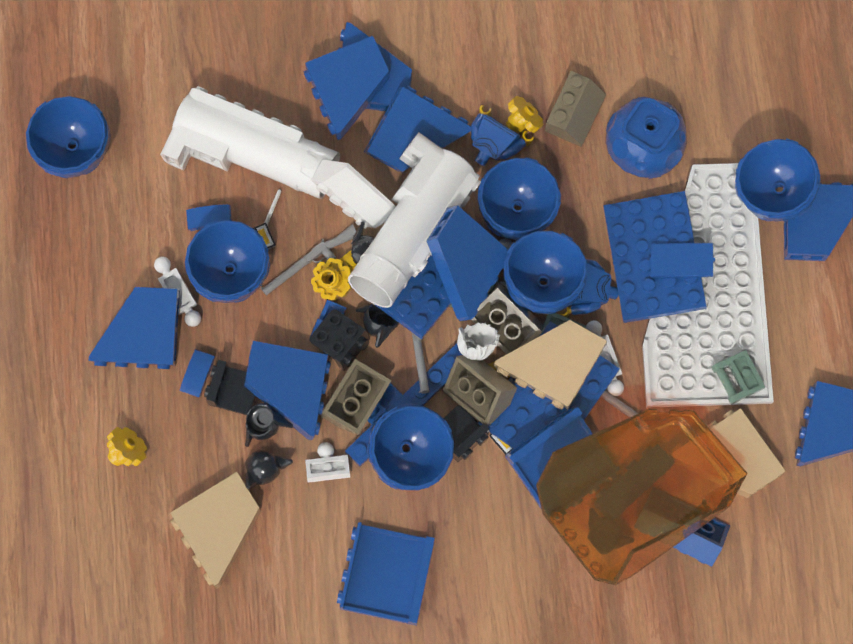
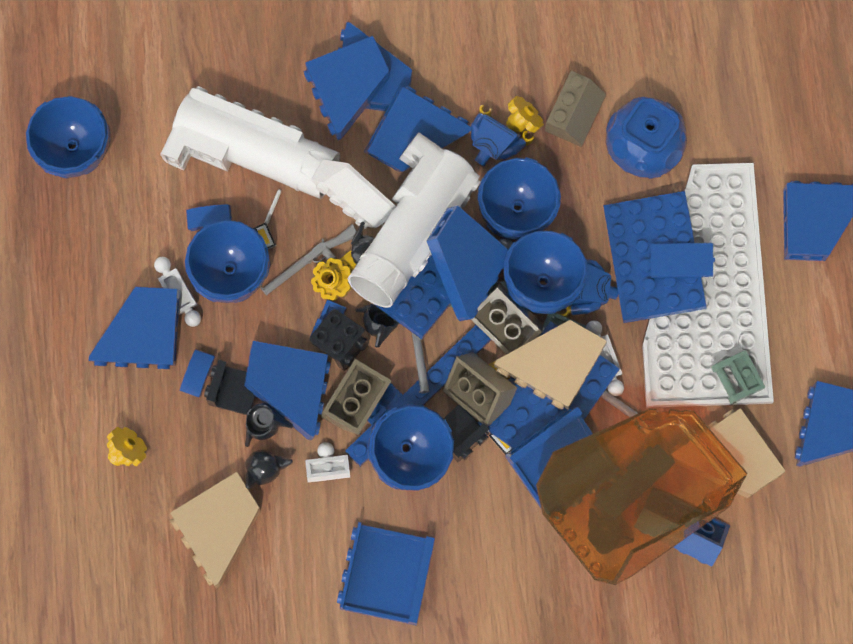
(477, 341): white hair -> none
(774, 166): blue rock -> none

